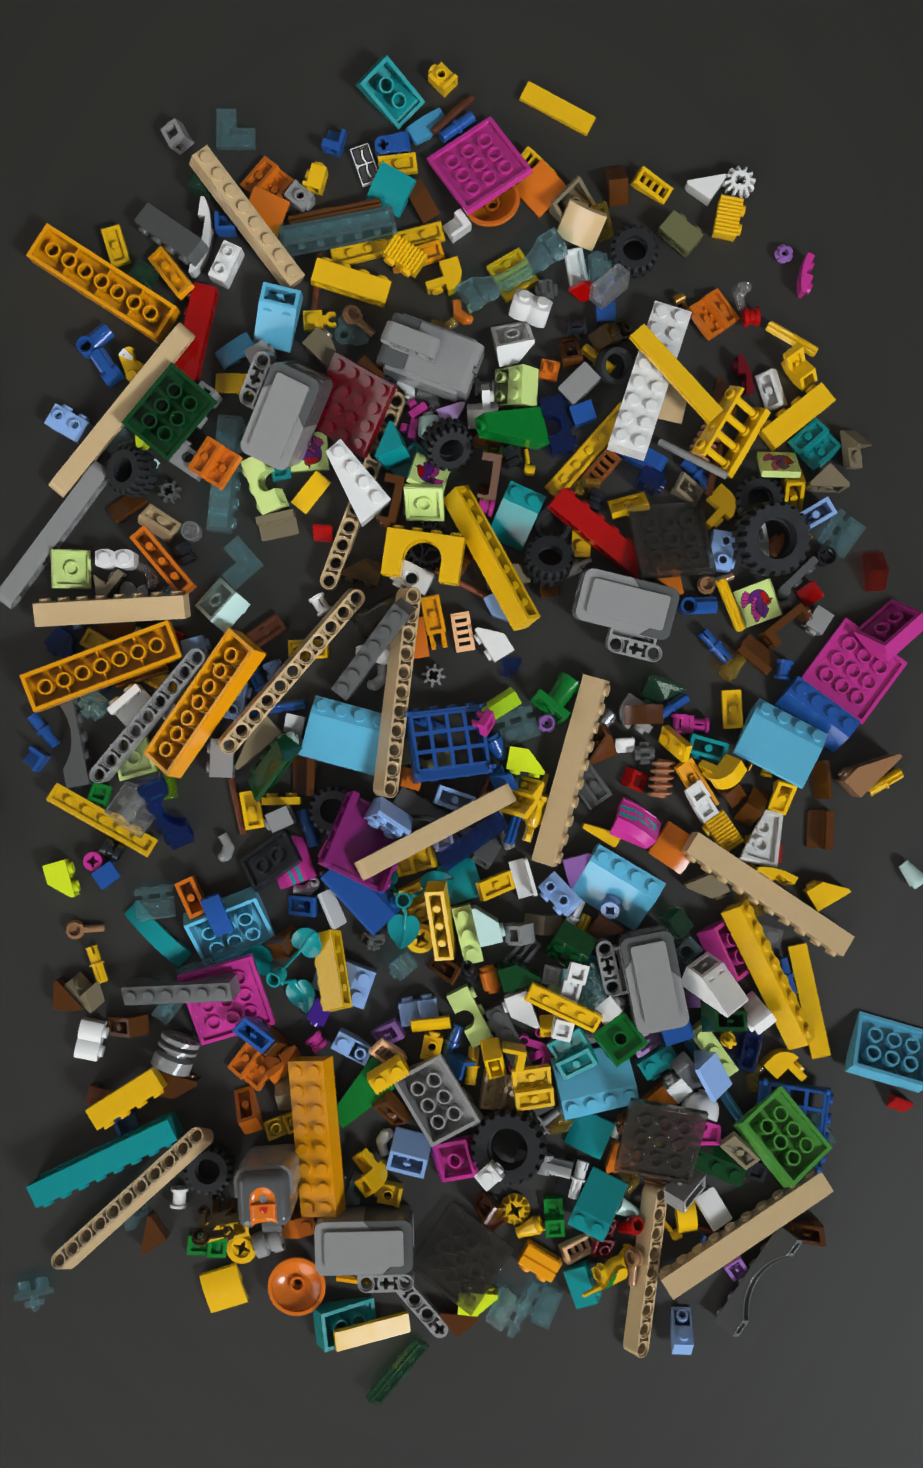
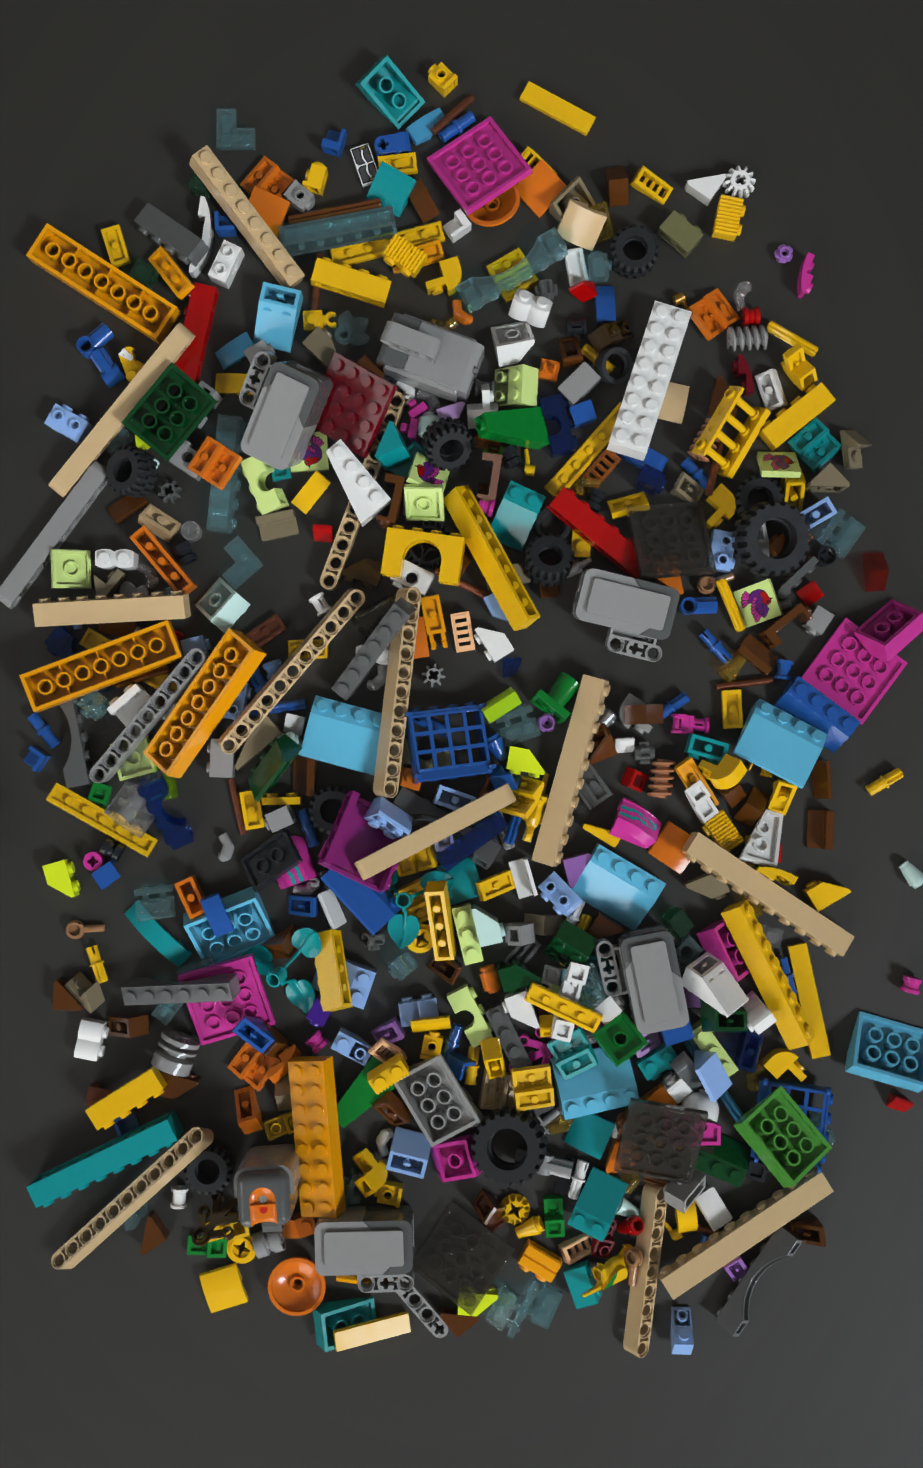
(24, 1292): clear light blue hips -> none
(177, 136): light grey brick -> none
(352, 315): medium nougat plate -> none
(397, 1371): clear green plate -> none
(469, 972): black pin -> none
(485, 723): dark pink tile -> none
(490, 1175): white bracket -> none
(519, 1051): yellow panel -> none
(609, 286): clear brick -> none
(611, 901): medium blue wheel -> none
(659, 689): clear green slope -> none
(675, 373): yellow tile -> none
(675, 743): yellow plate -> none
(692, 458): light grey bar -> none
(727, 1039): yellow axle -> none
(739, 1150): dark tan slope -> none
(744, 336): none -> light grey piece
(744, 683): none -> copper bar
(862, 776): medium nougat slope -> none
(911, 984): none -> dark pink wheel

